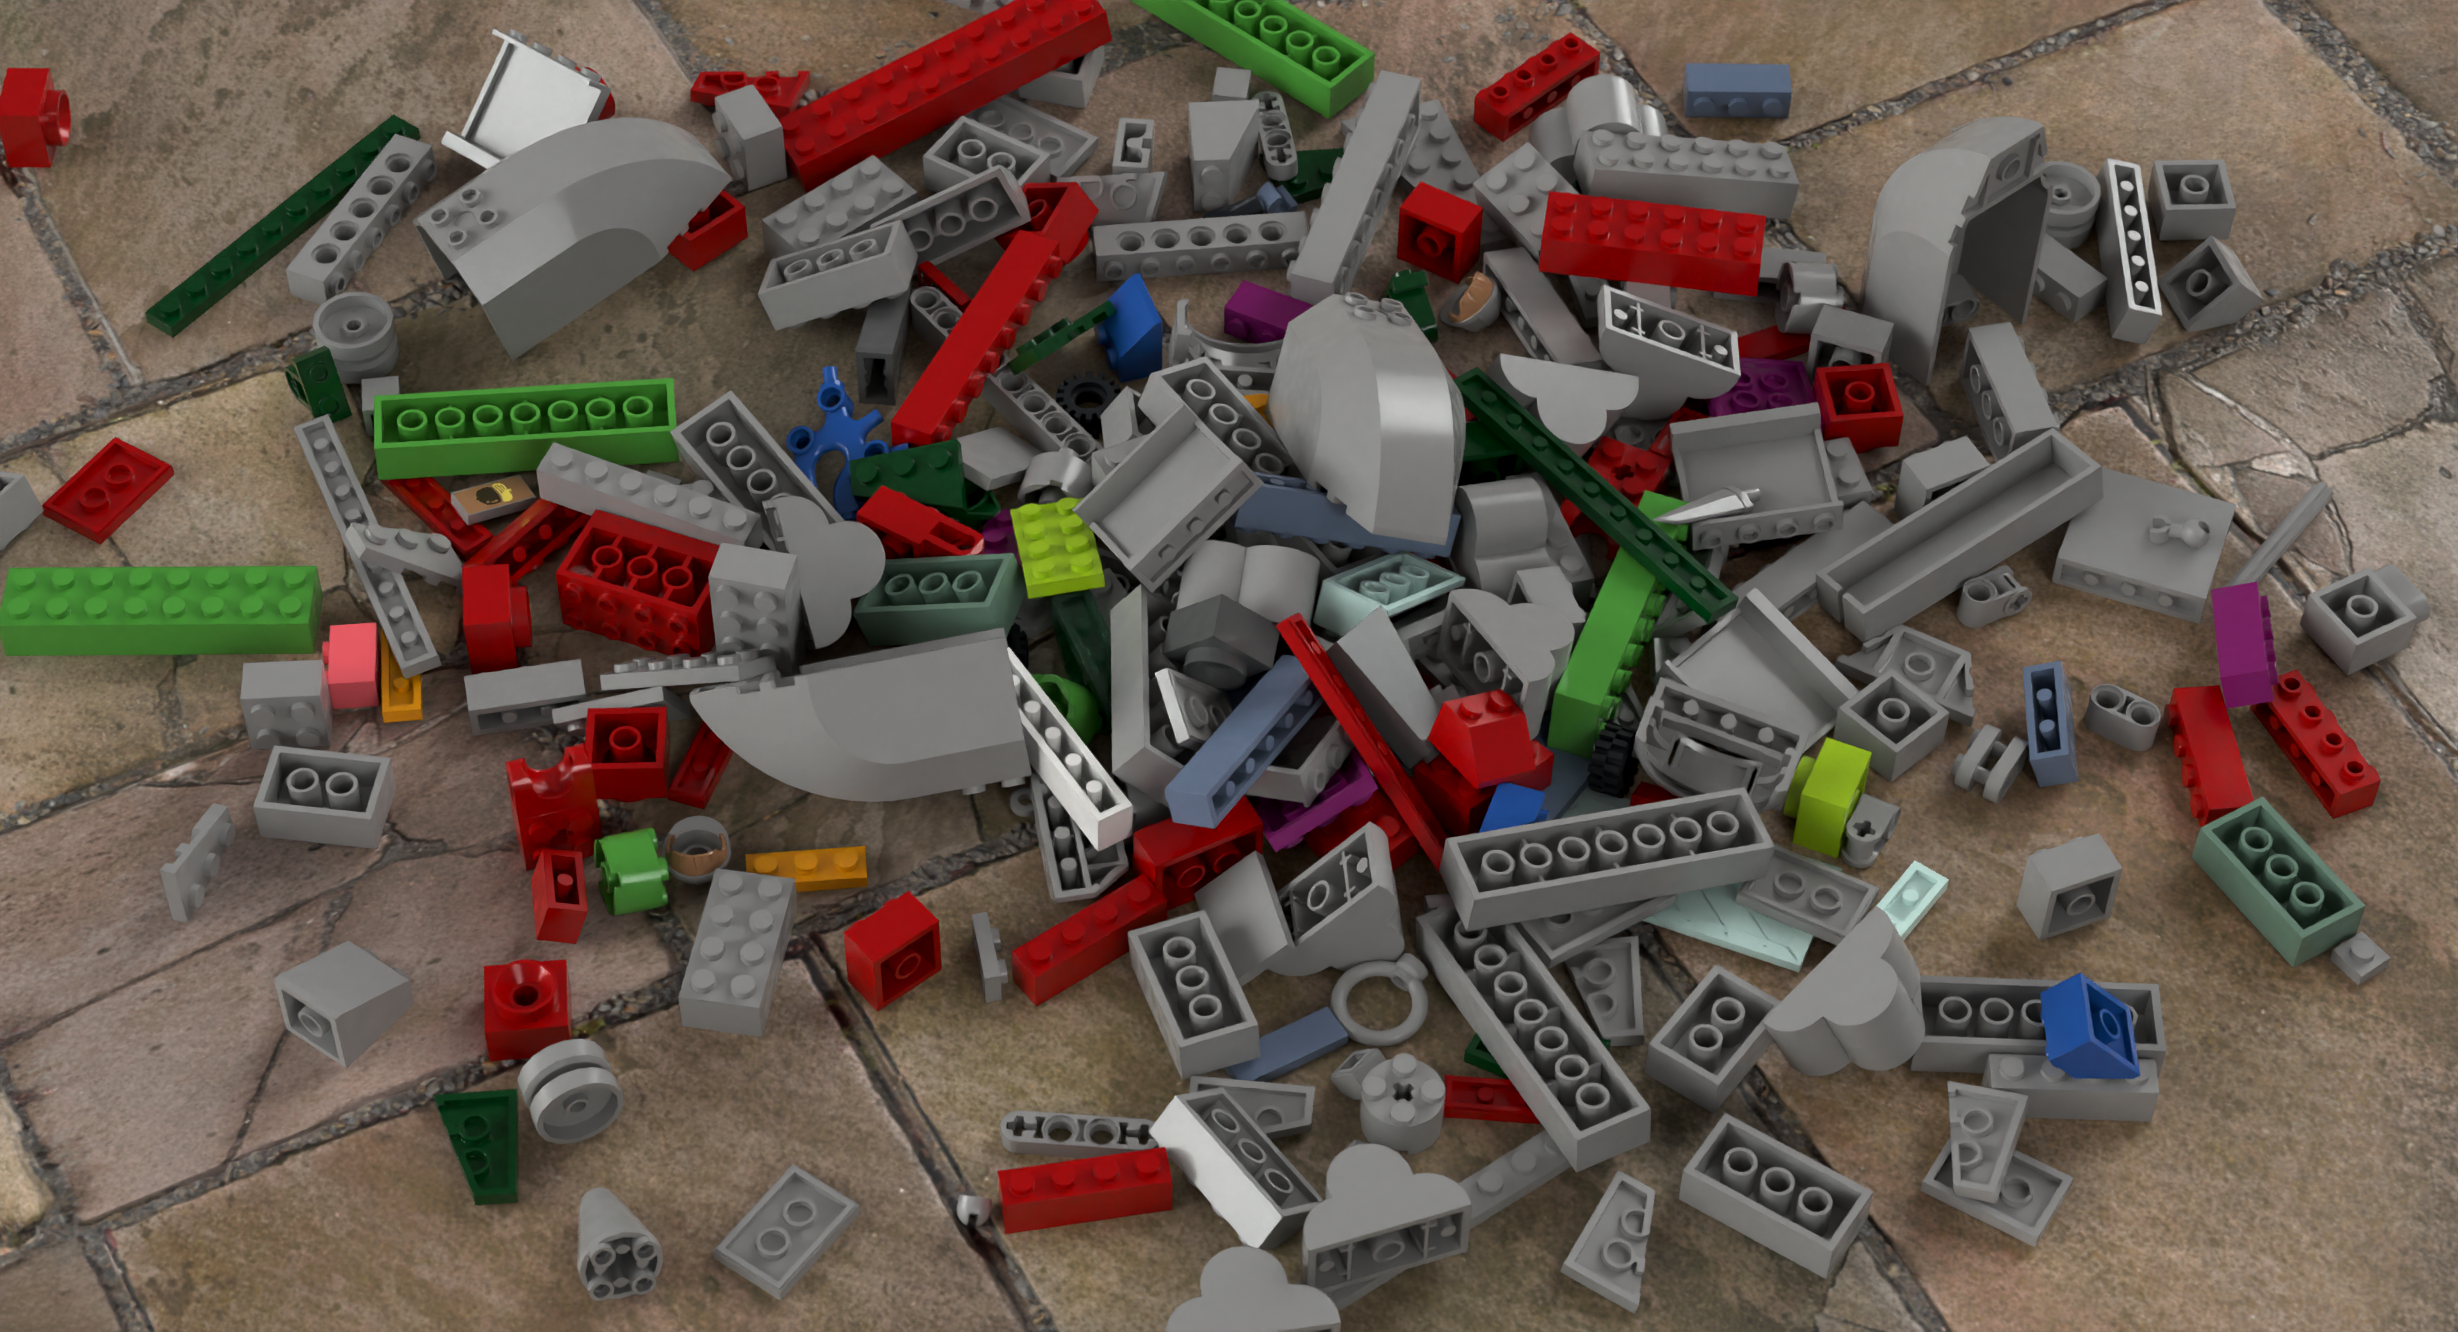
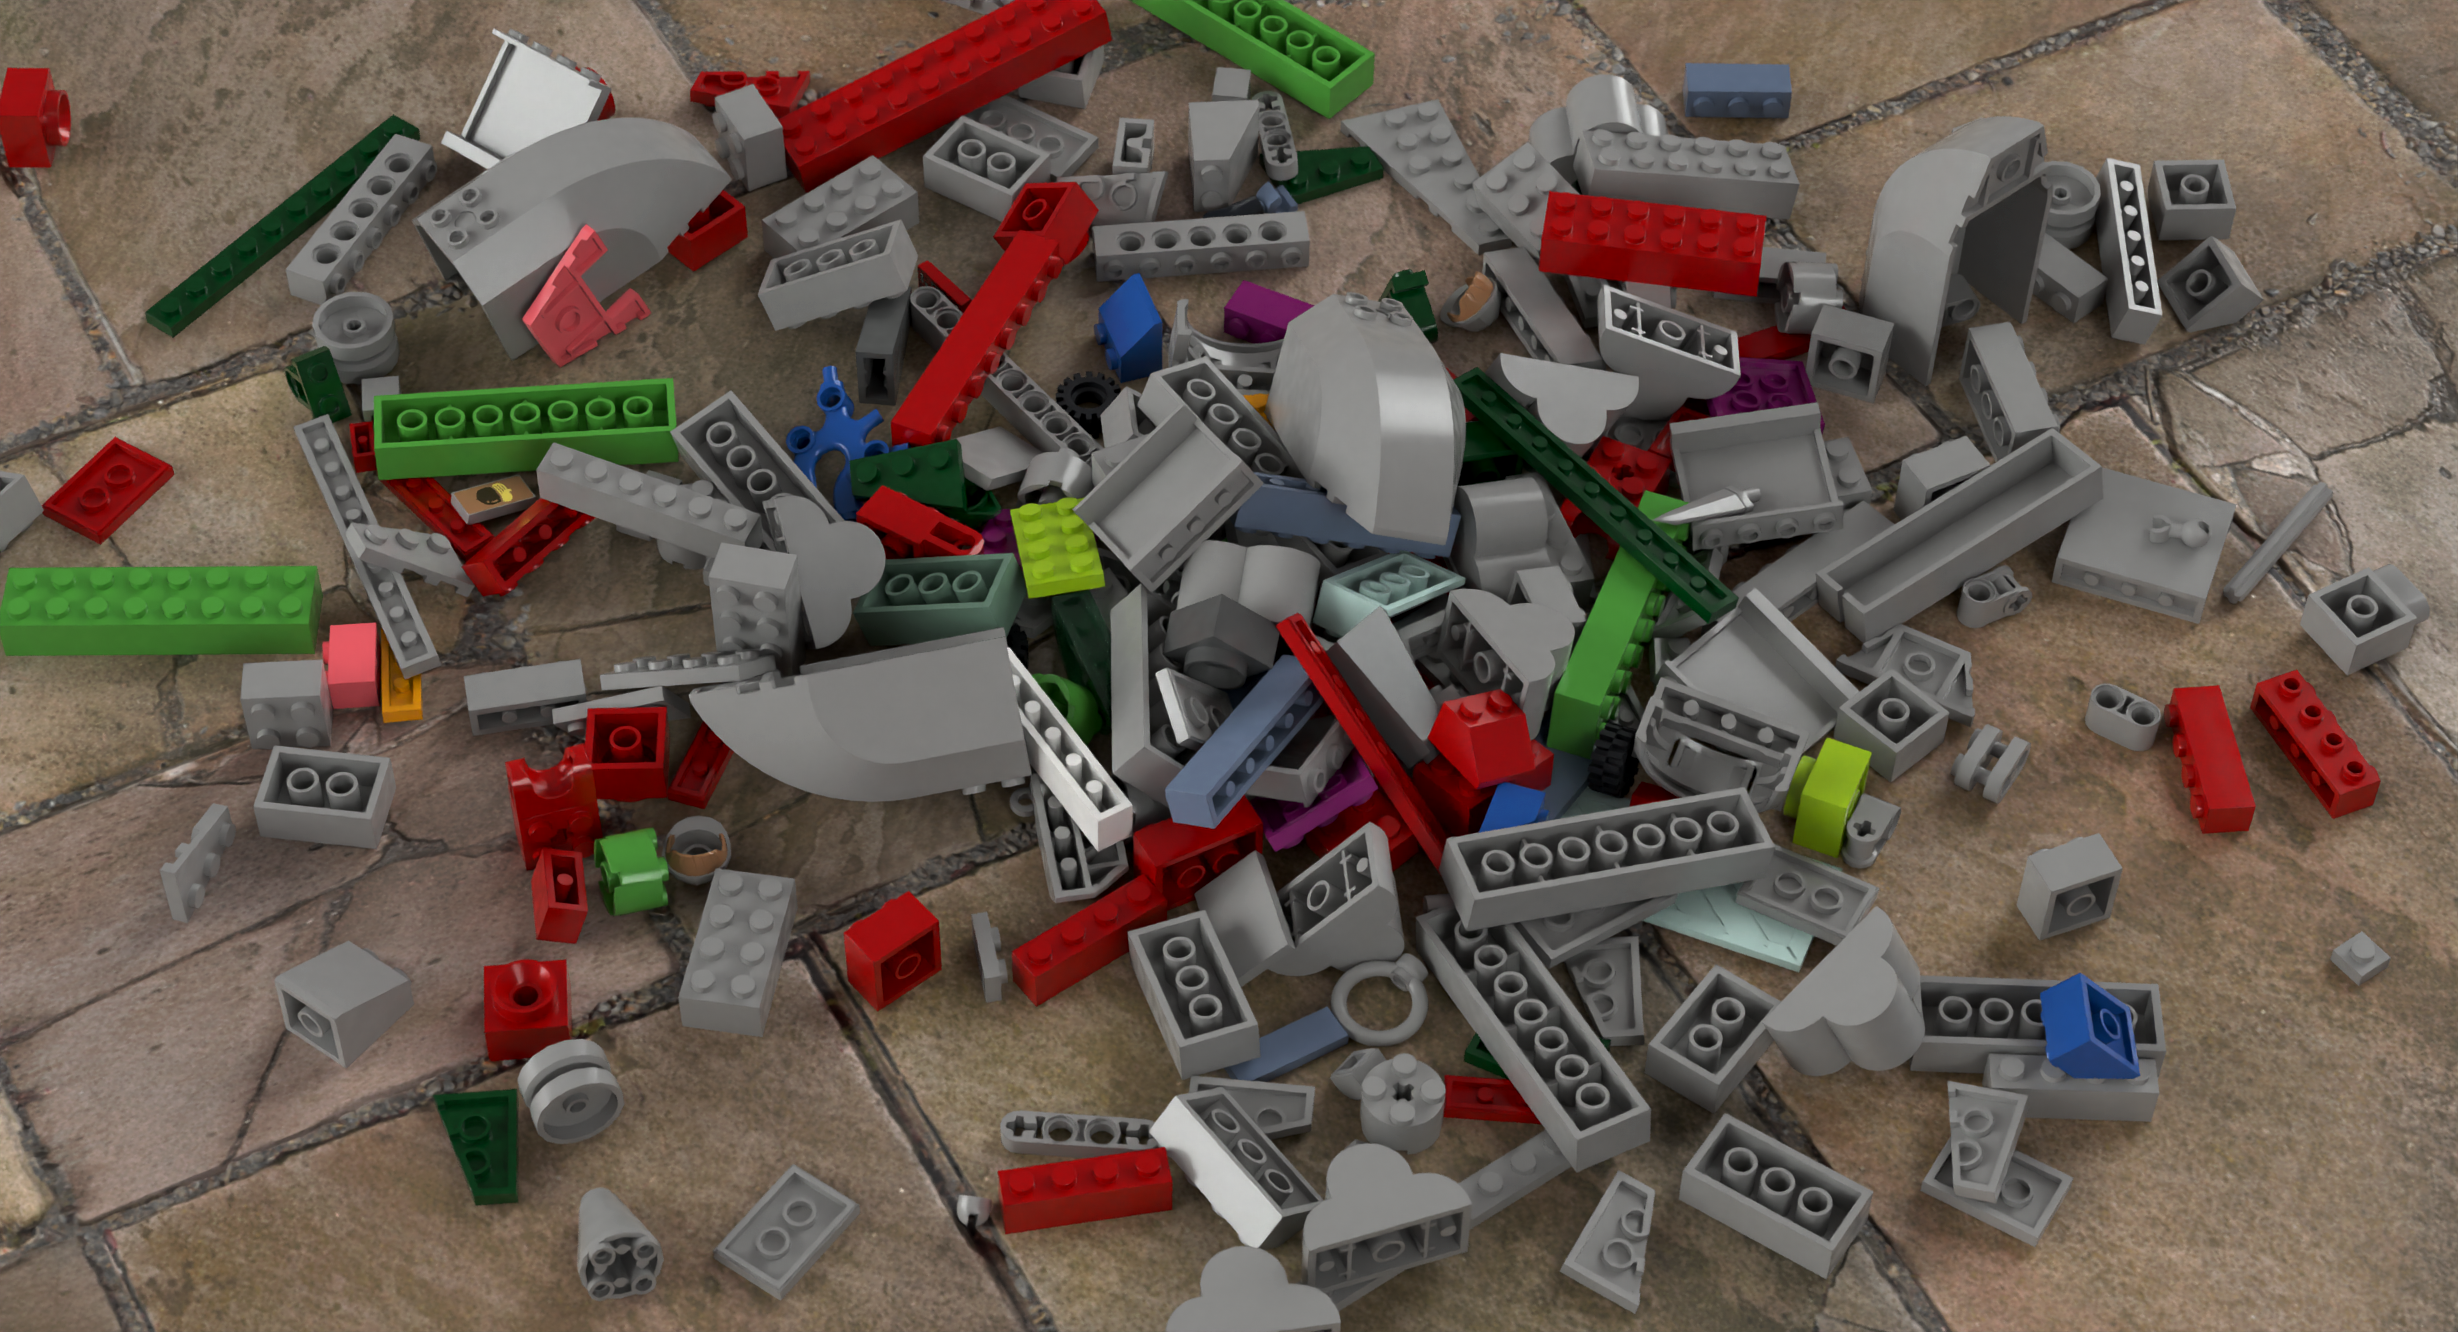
(363, 446): none -> red piece
(494, 618): red piece -> none
(567, 314): none -> coral wing
(639, 586): red brick -> none
(814, 868): light orange plate -> none
(963, 215): light grey slope -> none
(1057, 336): dark green wing -> none
(1359, 190): light grey brick -> none
(1439, 232): red brick -> none
(1535, 86): red brick -> none
(1859, 405): red piece -> none
(1912, 897): light aqua plate -> none
(2050, 724): sand blue brick -> none
(2244, 644): magenta brick -> none
(2278, 881): sand green brick -> none

